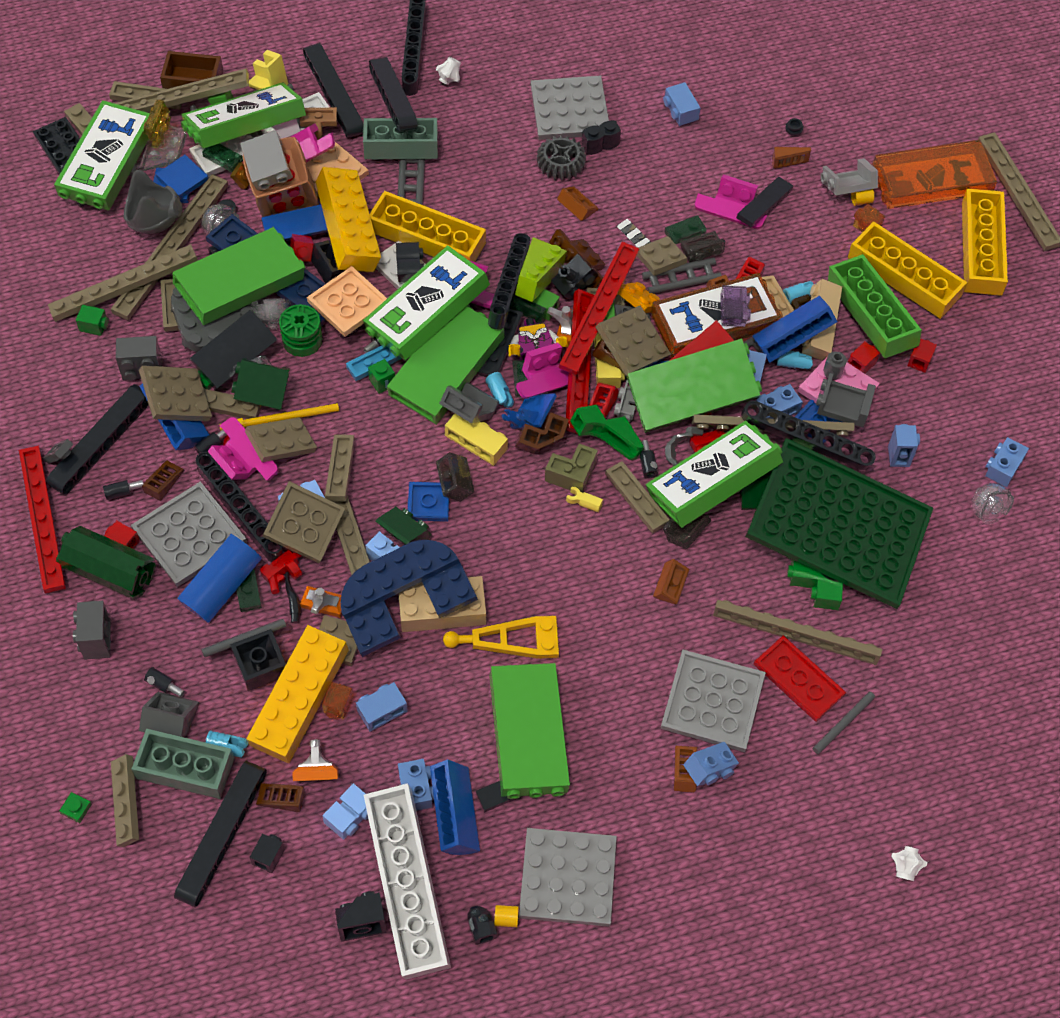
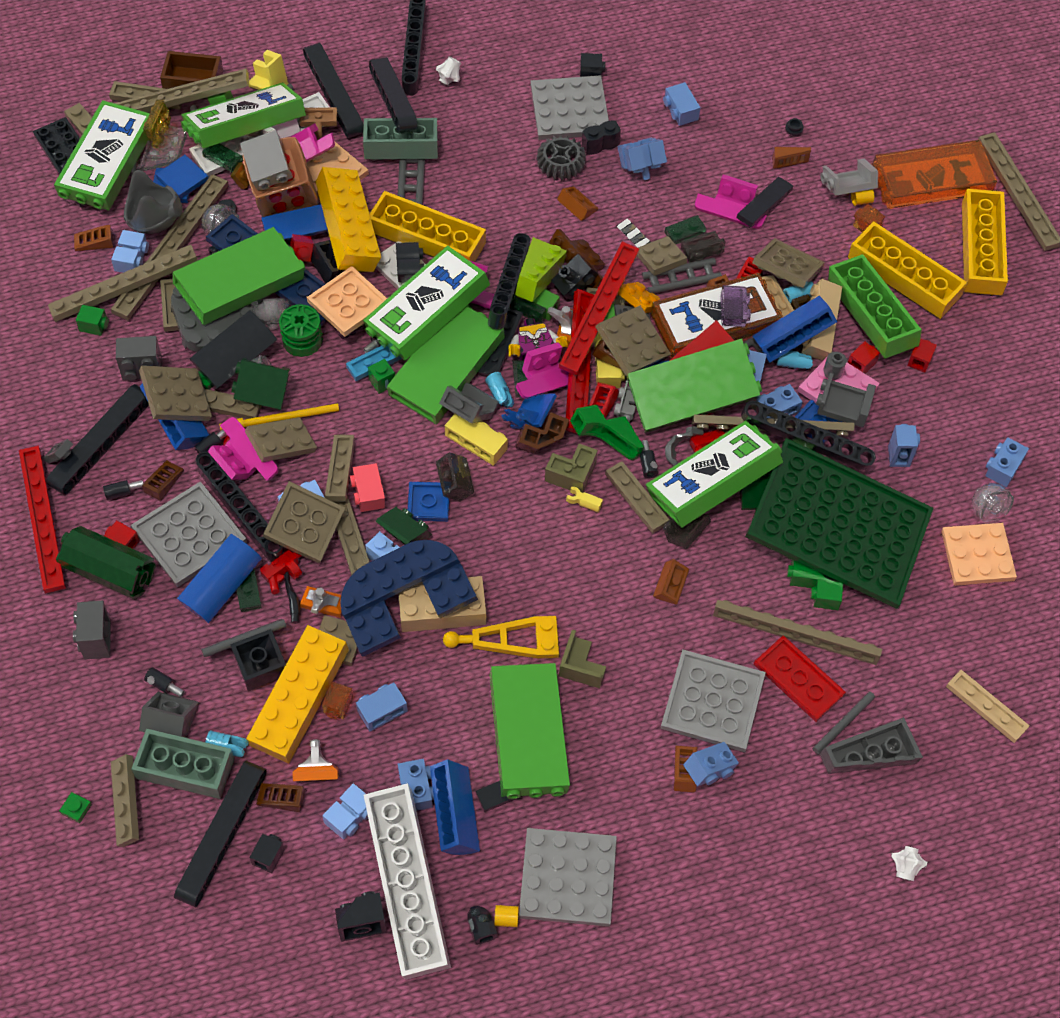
(100, 243): none -> dark orange slope
(131, 253): none -> light blue piece
(368, 487): none -> coral brick
(575, 664): none -> olive panel
(591, 65): none -> black brick
(641, 155): none -> medium blue brick
(788, 263): none -> dark tan plate
(877, 748): none -> dark grey wedge
(978, 554): none -> light nougat plate
(987, 706): none -> tan plate

